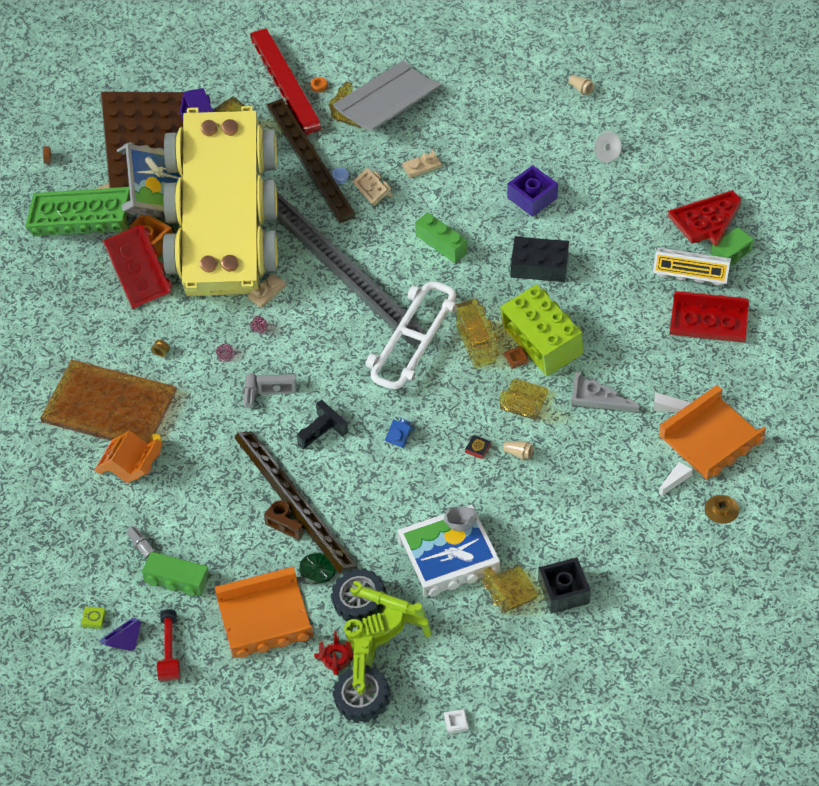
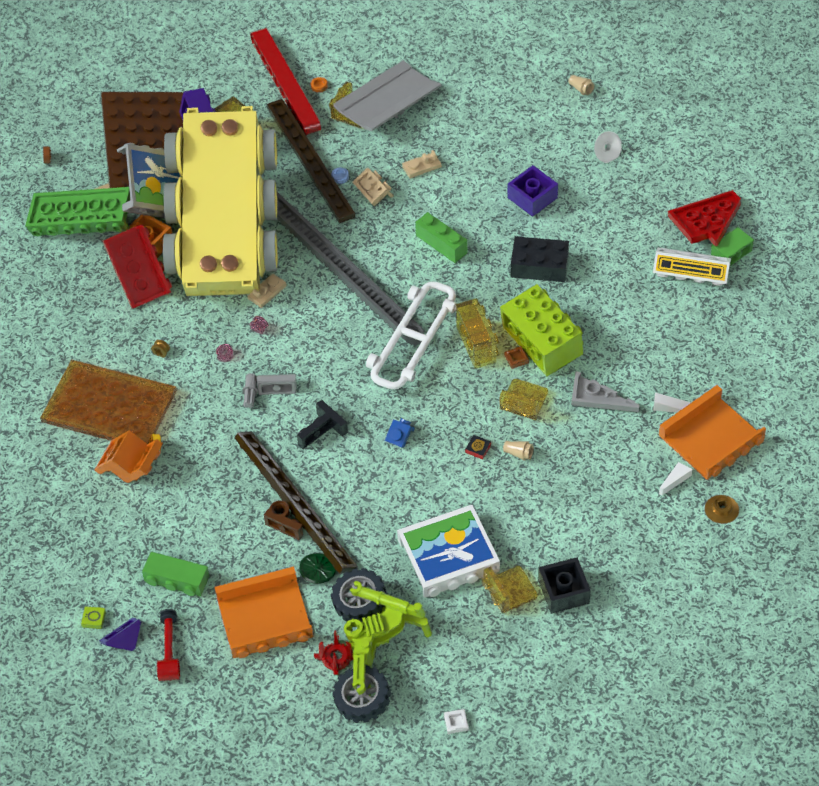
(140, 542): light grey axle -> none
(460, 518): light grey hair -> none
(709, 316): red bracket -> none

